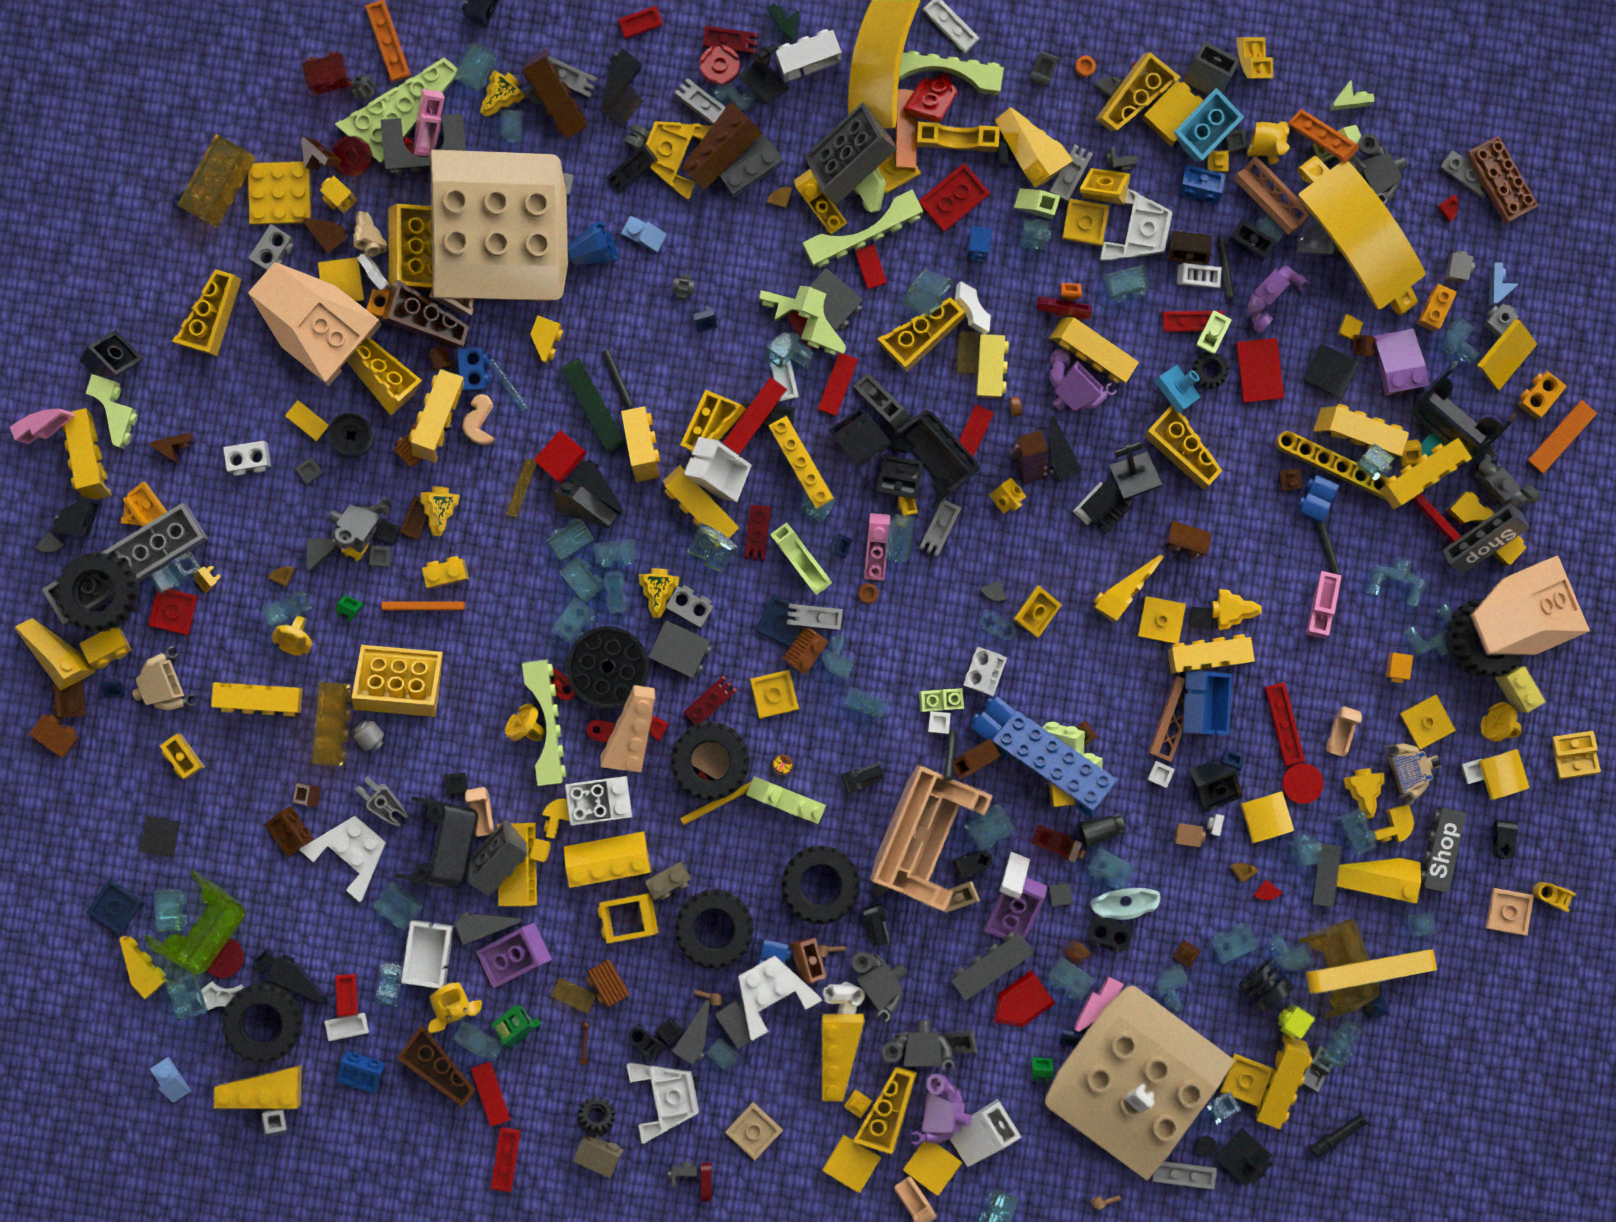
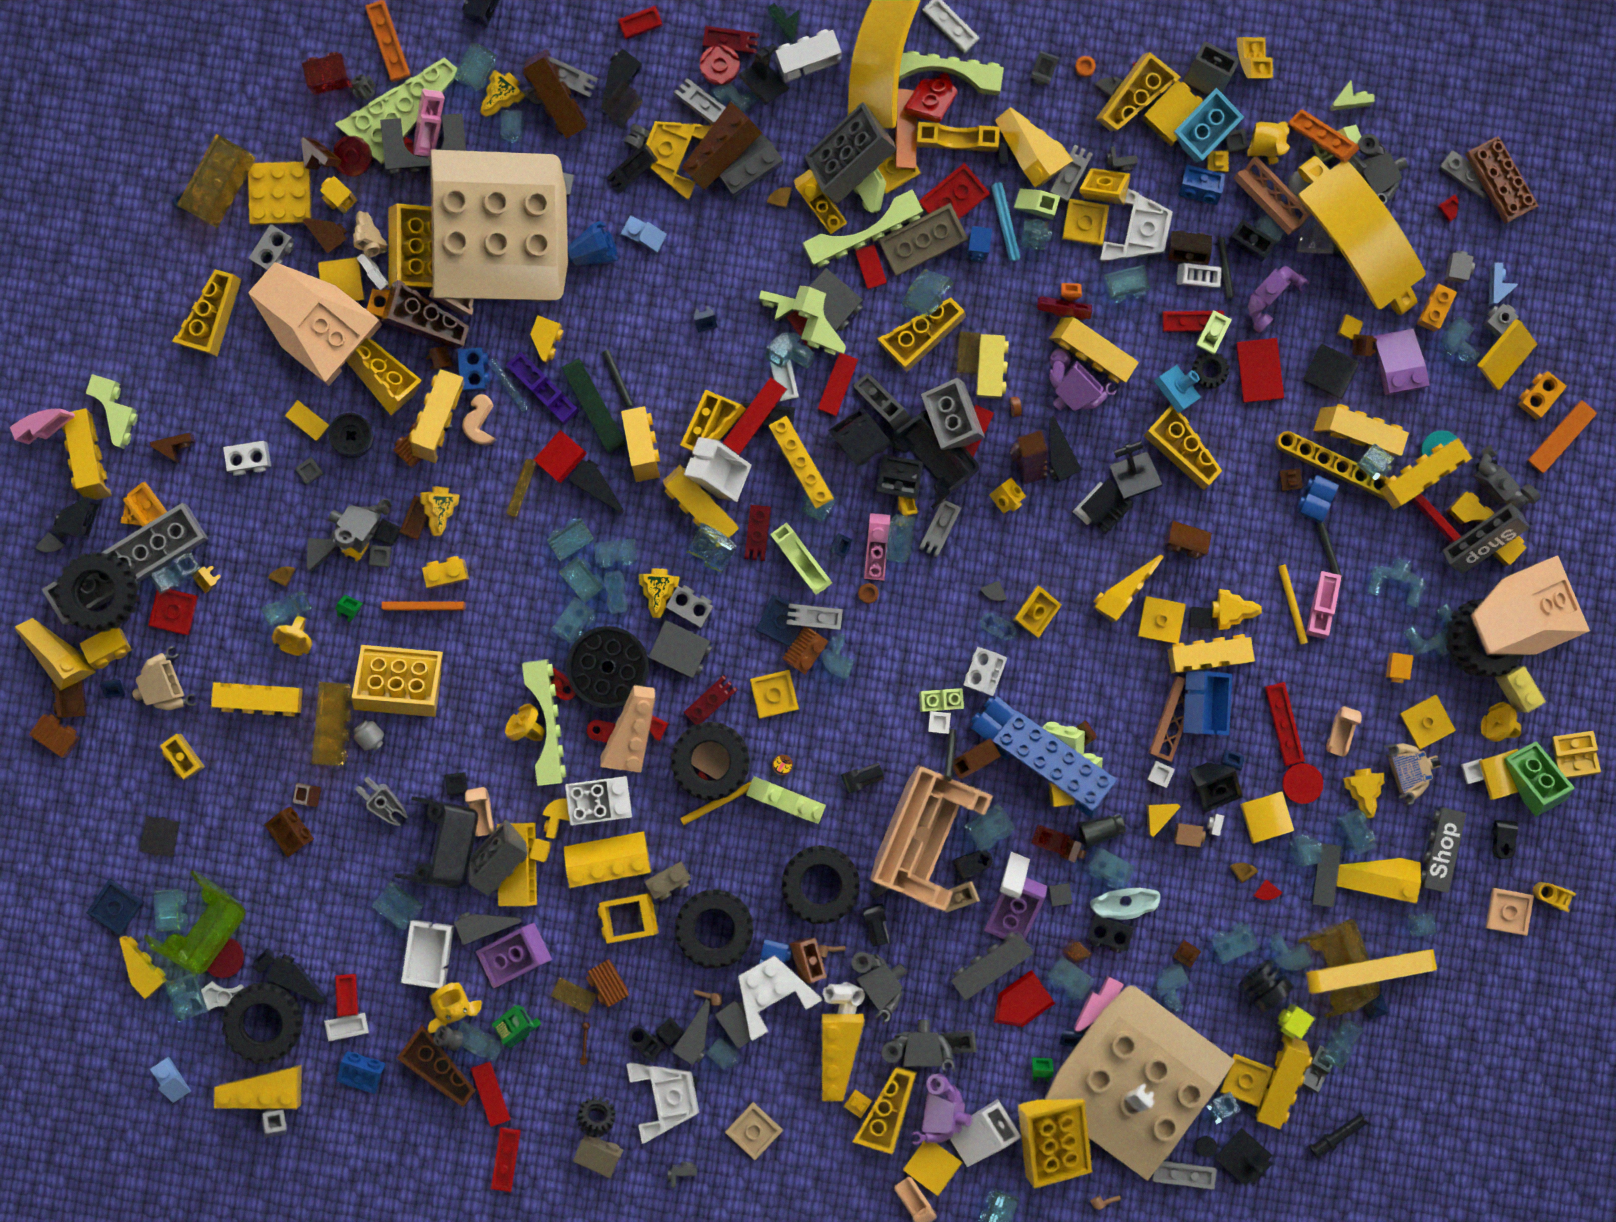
(110, 356): black slope -> none
(355, 845): white wing -> none
(389, 985): clear light blue brick -> none
(450, 1038): none -> dark grey wheel
(542, 387): none -> dark purple slope
(581, 504): black slope -> none
(683, 286): dark grey gear -> none
(706, 1181): dark red beam -> none
(851, 1163): yellow slope -> none
(866, 702): clear light blue brick -> none
(923, 239): none -> dark tan tile
(952, 415): none -> light grey slope
(976, 315): white tile -> none
(1005, 222): none -> medium azure axle
(1054, 1140): none -> yellow slope
(1158, 816): none -> yellow slope
(1293, 604): none -> yellow bar
(1296, 184): none -> light grey brick
(1400, 826): yellow brick -> none
(1411, 452): yellow slope -> none
(1451, 422): black windscreen -> none
(1538, 779): none -> bright green slope

